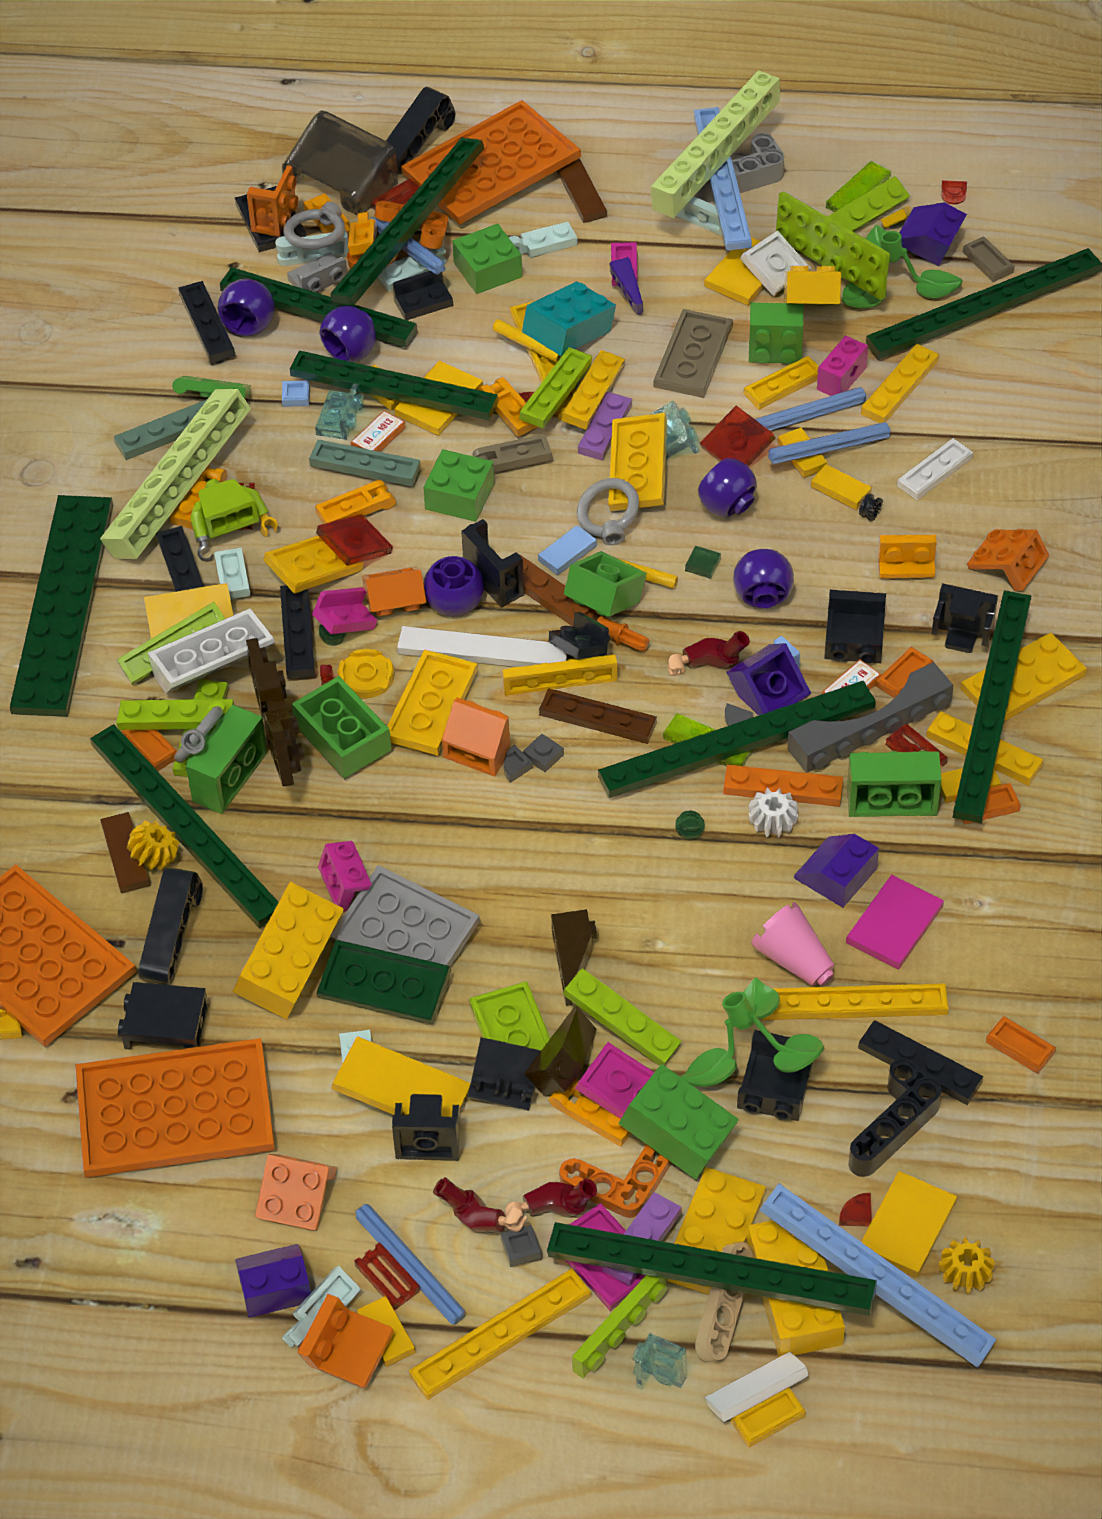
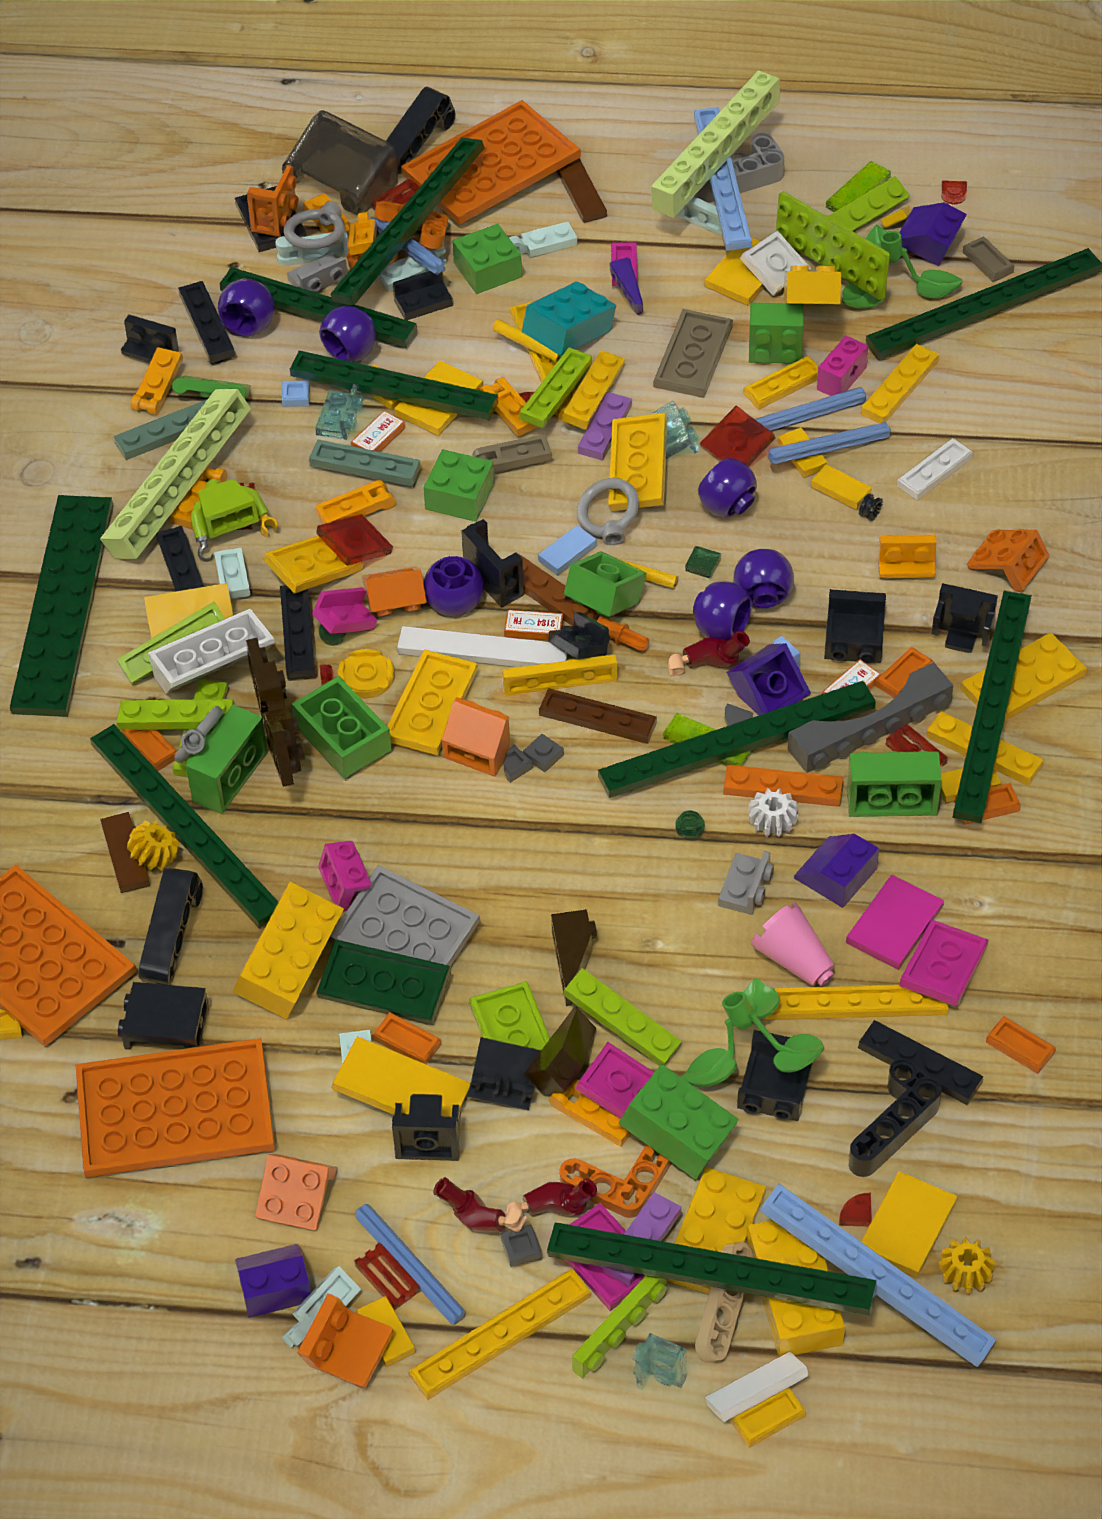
(146, 336): none -> black bracket
(157, 381): none -> light orange plate
(406, 1038): none -> orange tile
(531, 624): none -> tile
(722, 610): none -> dark purple wheel
(745, 883): none -> light grey bracket
(944, 962): none -> dark pink tile

